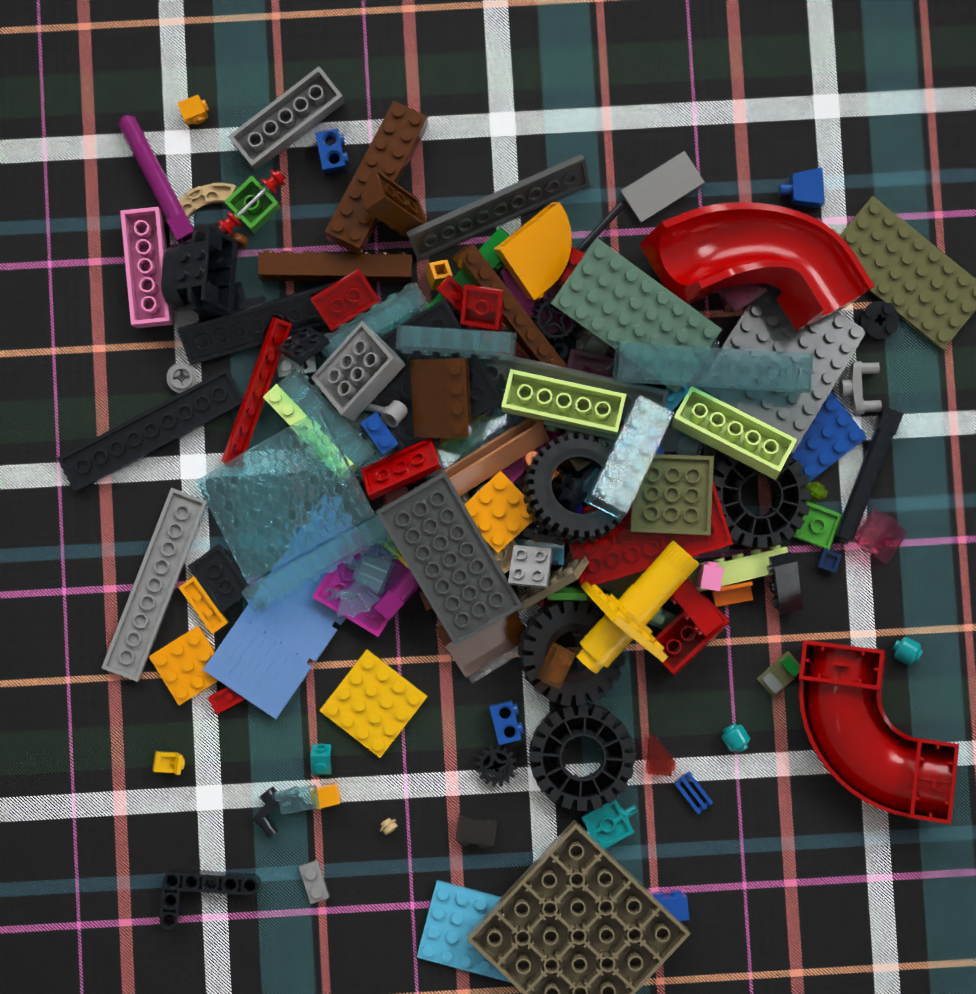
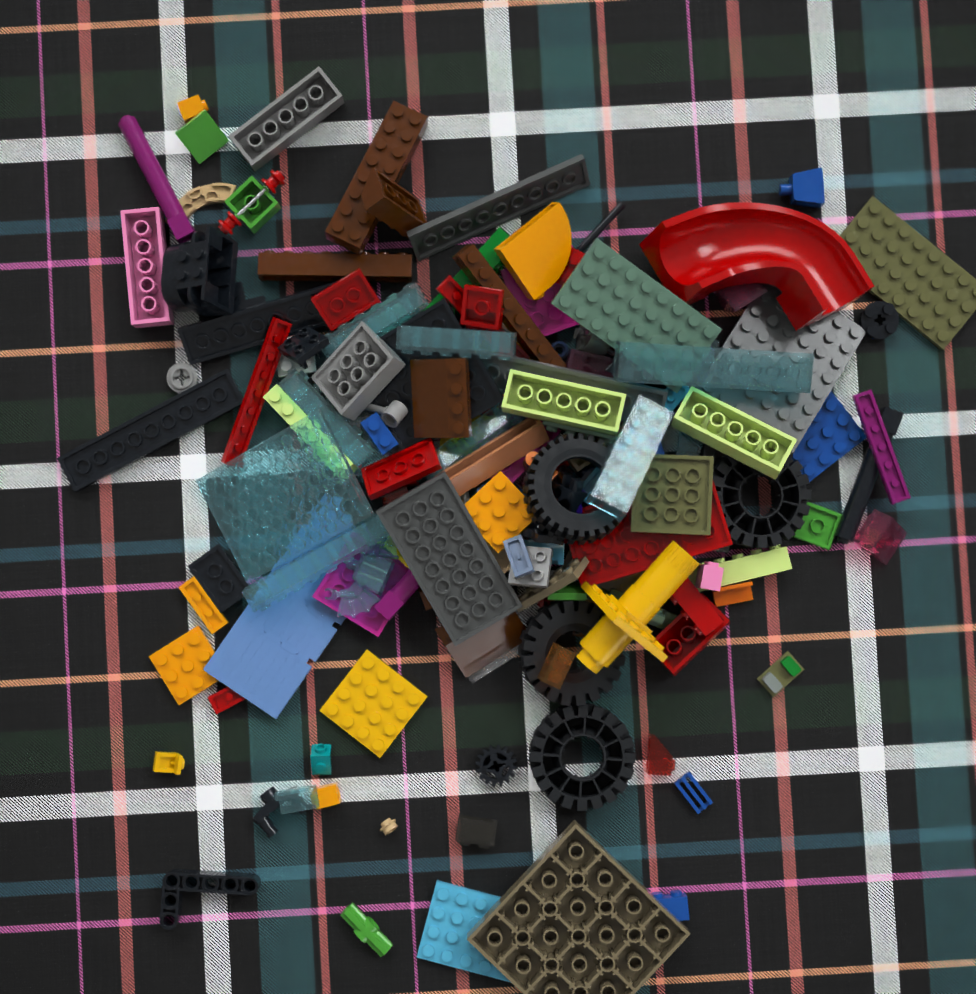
(154, 584): light grey plate -> none
(201, 136): none -> bright green tile
(241, 239): dark orange tile -> none
(314, 881): light grey plate -> none
(328, 152): blue brick -> none
(366, 929): none -> bright green piece
(437, 272): light orange brick -> none
(501, 723): blue brick -> none
(518, 556): none -> sand blue plate
(560, 326): black gear -> none
(609, 823): teal plate -> none
(662, 187): light grey tile -> none
(735, 738): teal head -> none
(785, 583): black brick -> none
(817, 490): clear neon green plate -> none
(829, 560): dark blue plate -> none
(853, 387): light grey connector -> none
(858, 742): red piece -> none
(881, 447): none -> magenta tile
(907, 651): teal head -> none

